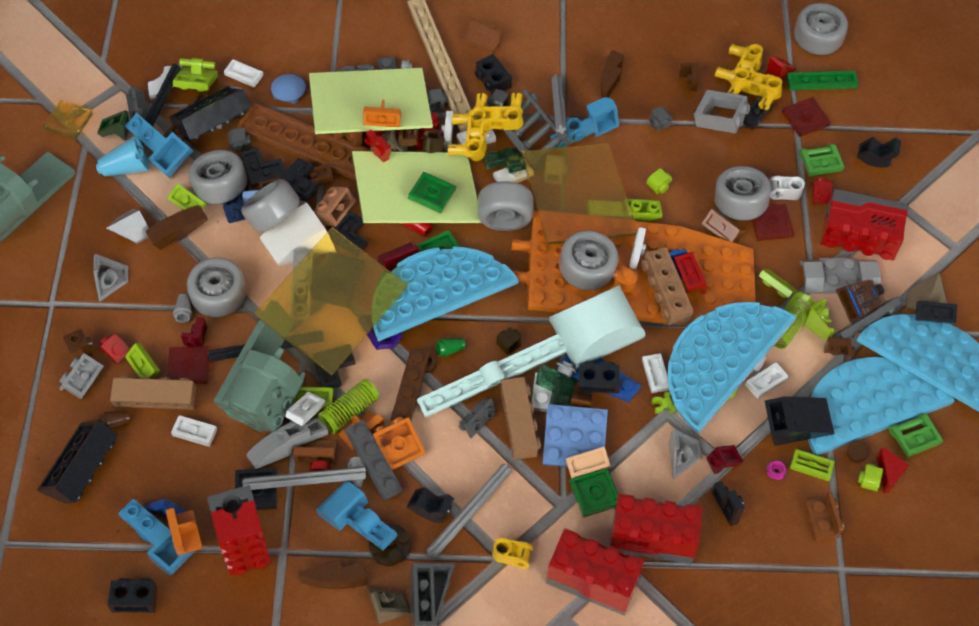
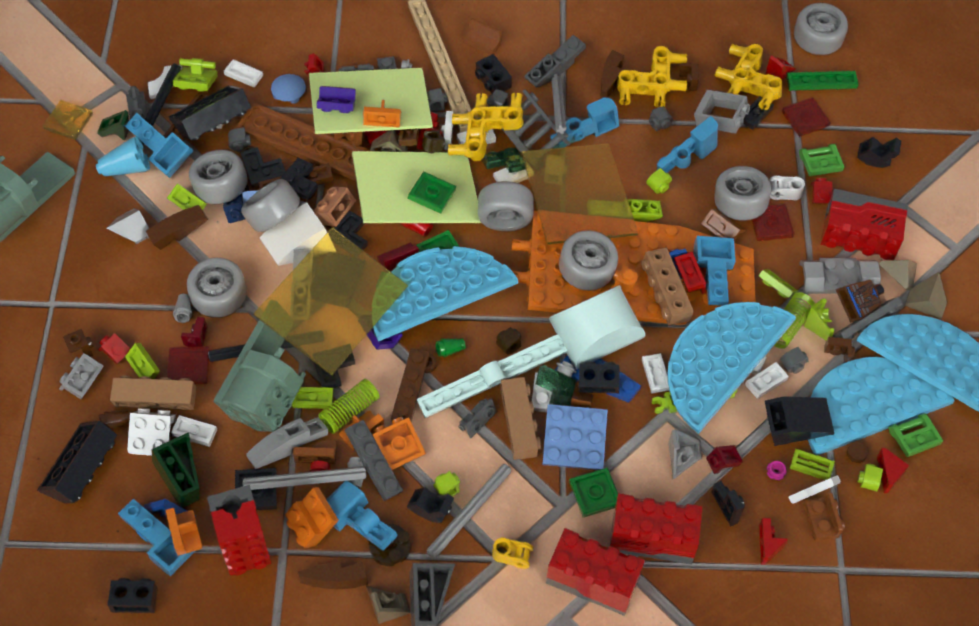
(108, 275): light grey slope -> none
(148, 430): none -> white bracket
(177, 469): none -> dark green wedge
(305, 408): white plate -> none
(311, 518): none -> orange plate
(314, 64): none -> red tile
(336, 99): none -> dark purple bracket
(379, 146): red plate -> none
(447, 484): none -> lime plate
(555, 63): none -> dark grey slope
(587, 462): light nougat tile -> none
(638, 248): white plate -> none
(653, 83): none -> yellow pin
(701, 143): none -> dark azure plate
(717, 257): none -> dark azure plate
(768, 544): none -> red slope
(794, 360): none -> dark grey plate
(814, 489): none -> white tile
(902, 271): none -> dark tan slope
(936, 312): black plate -> none

